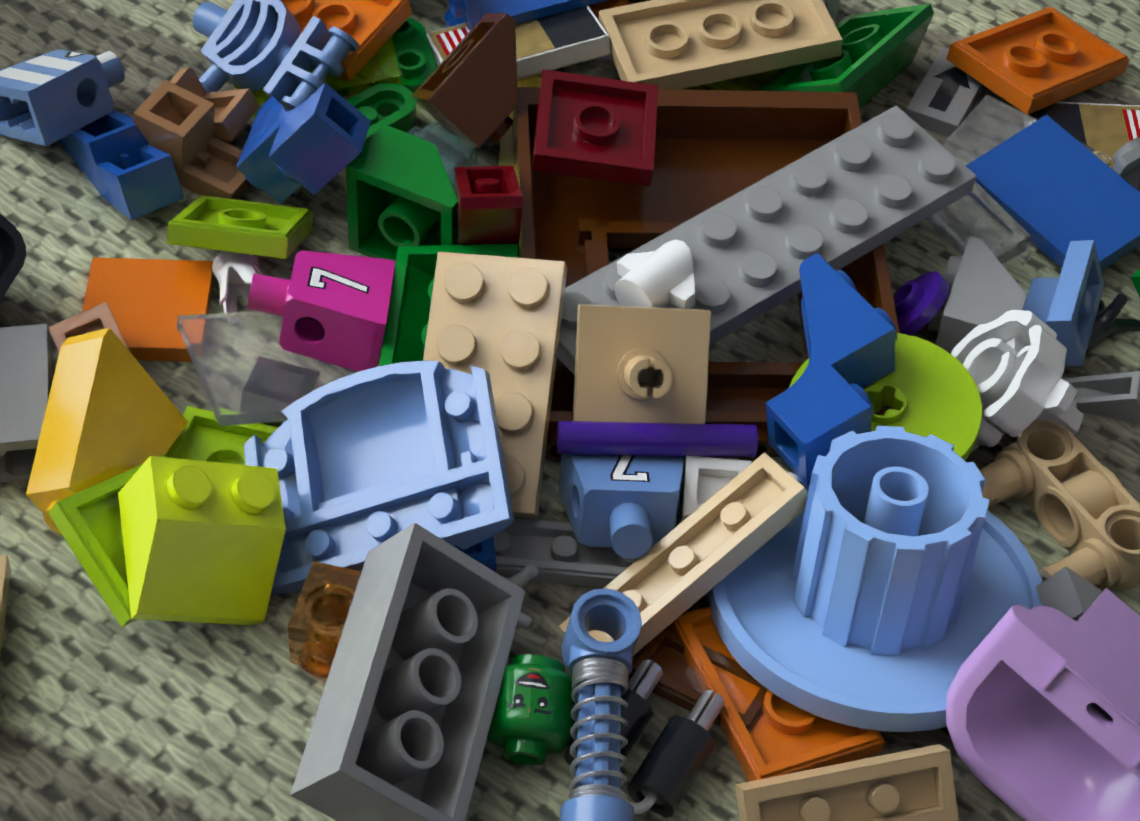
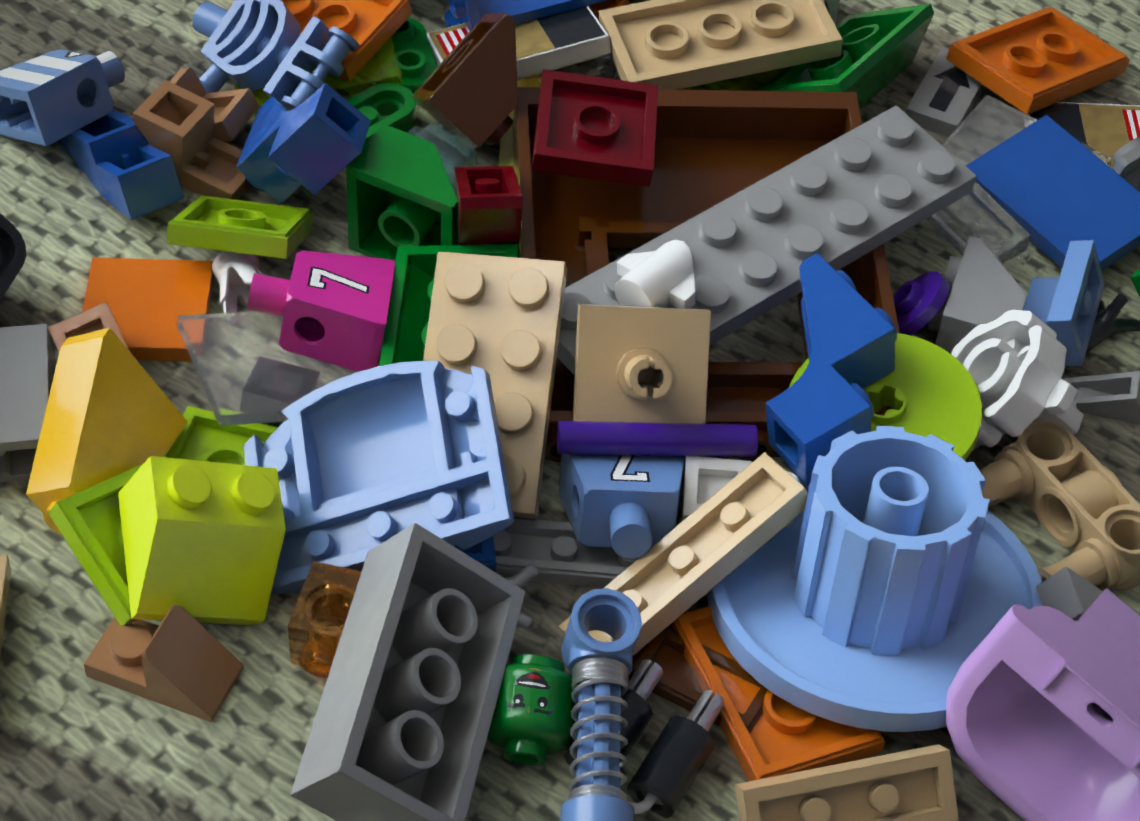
(167, 663): none -> medium nougat slope

